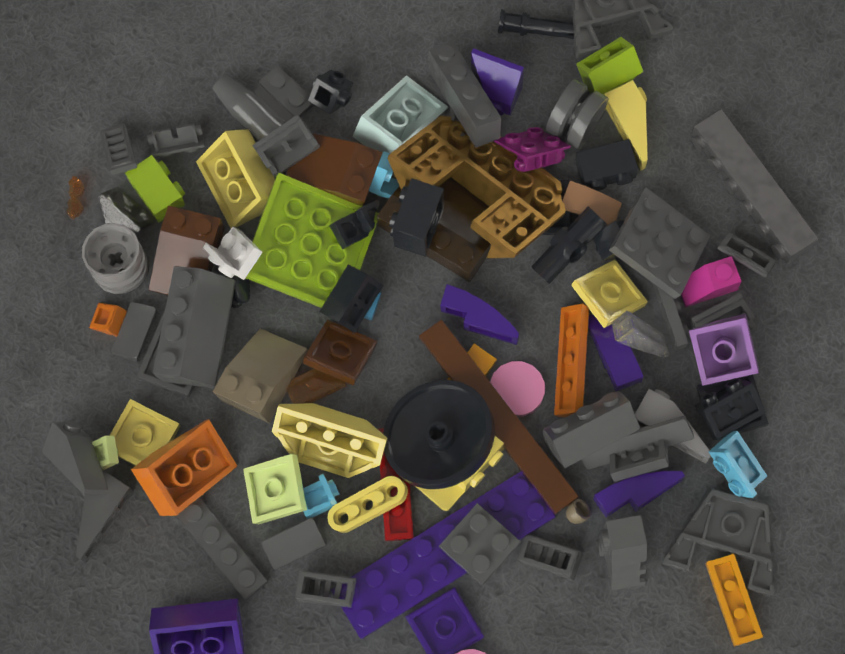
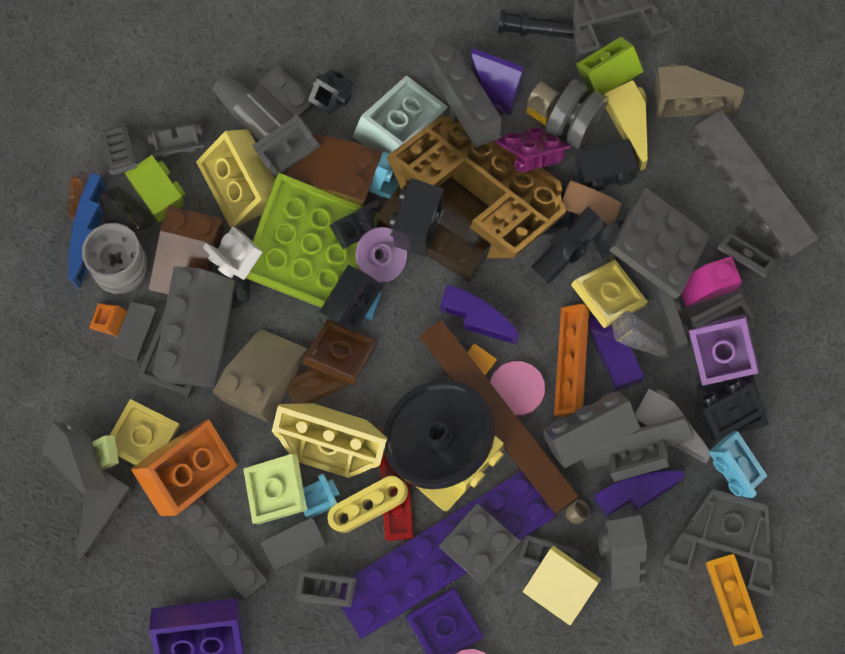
(86, 220): none -> blue slope
(391, 259): none -> lavender dish
(542, 102): none -> dark tan leg
(561, 585): none -> light yellow tile
(693, 92): none -> dark tan slope

